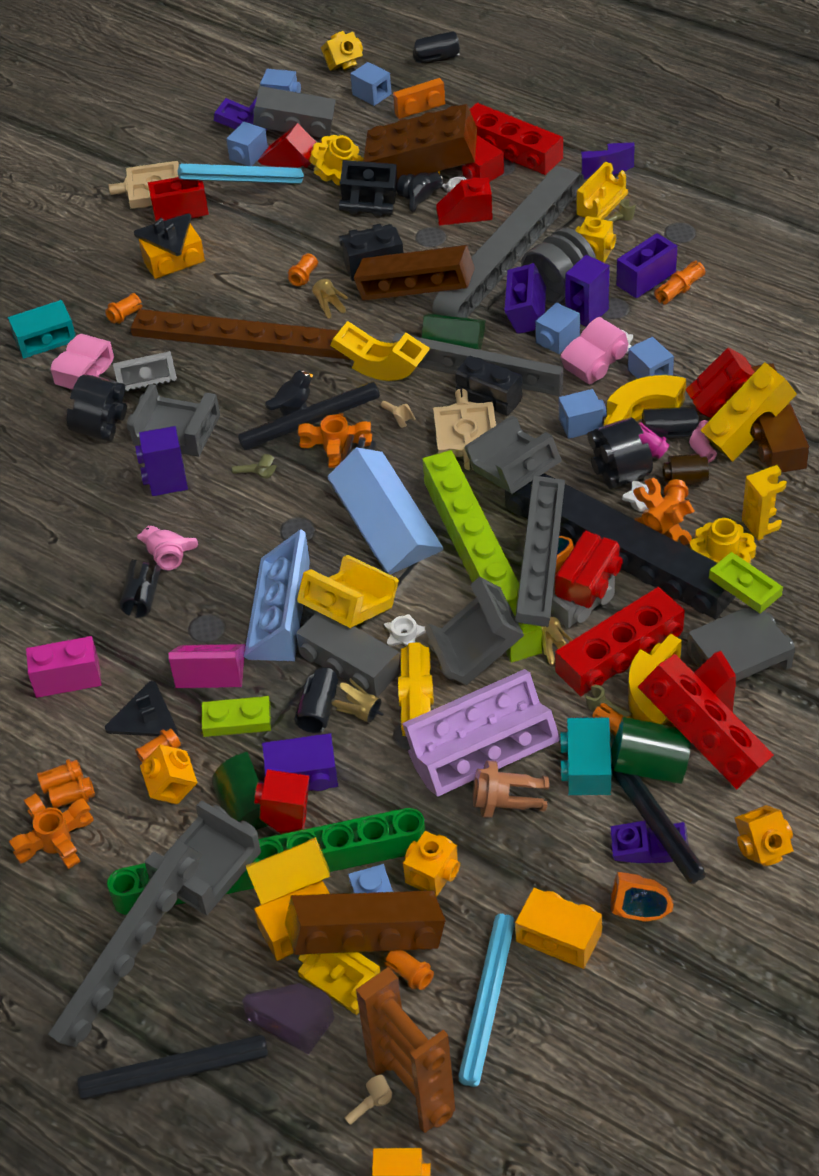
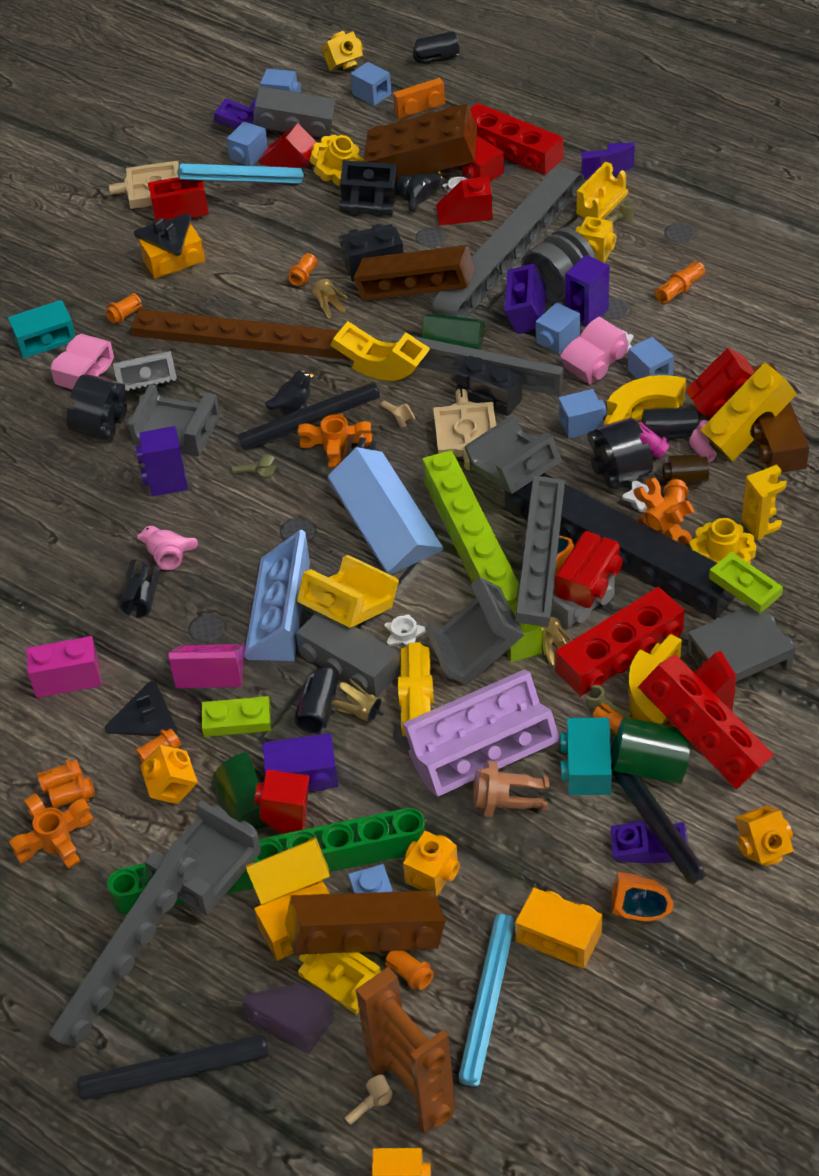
(646, 265): dark purple brick -> none

